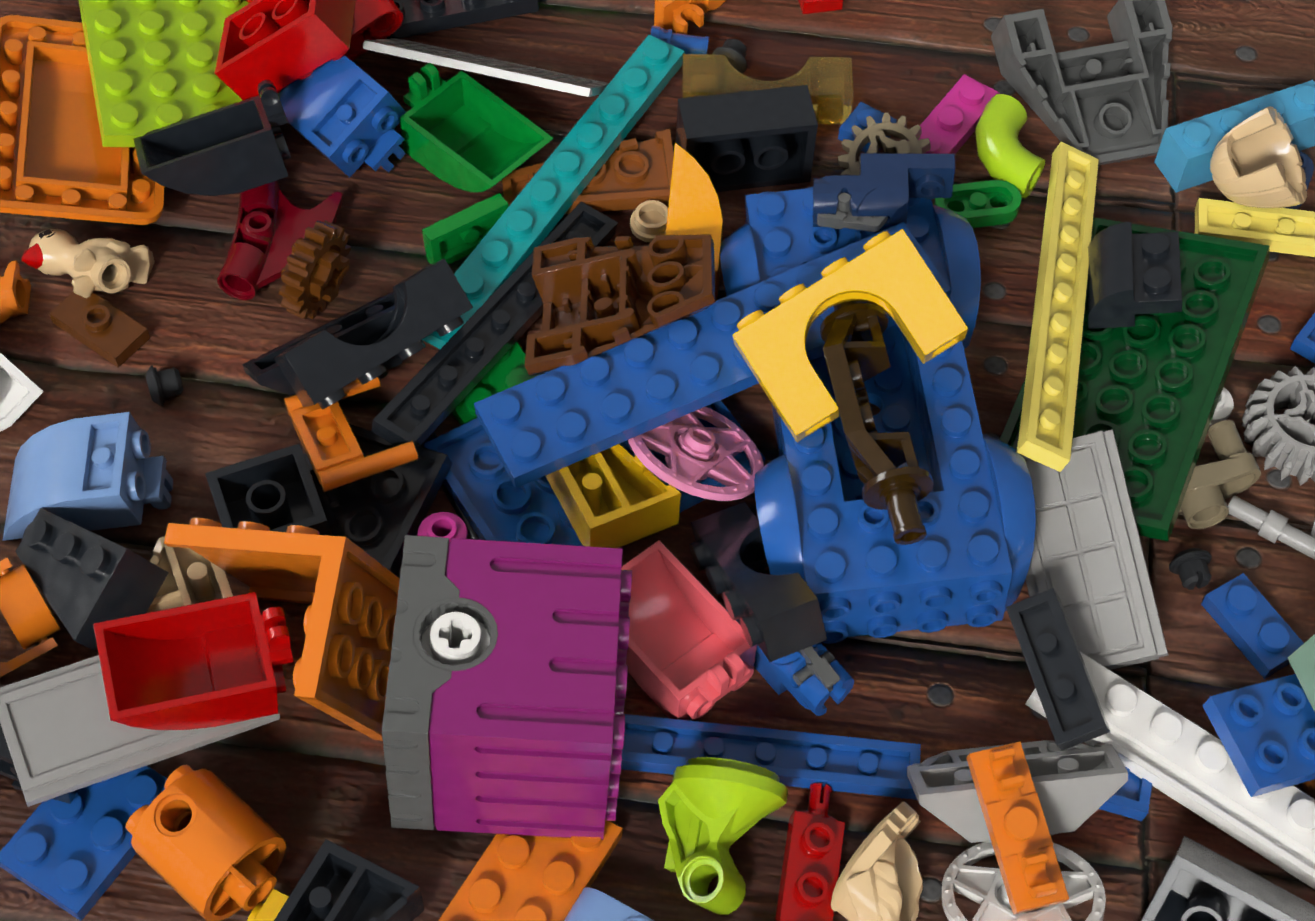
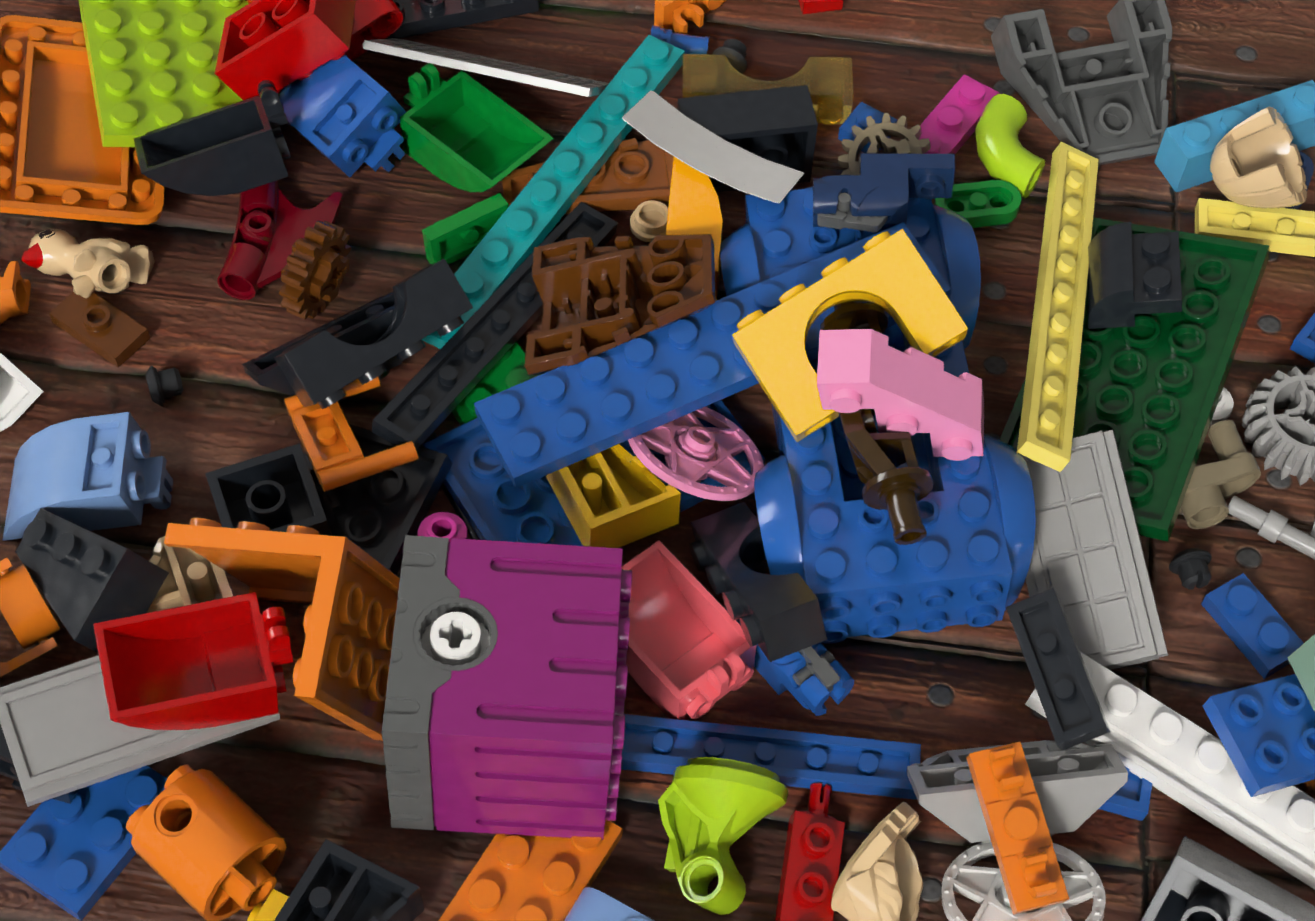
(709, 152): none -> white sticker
(904, 390): none -> bright pink brick

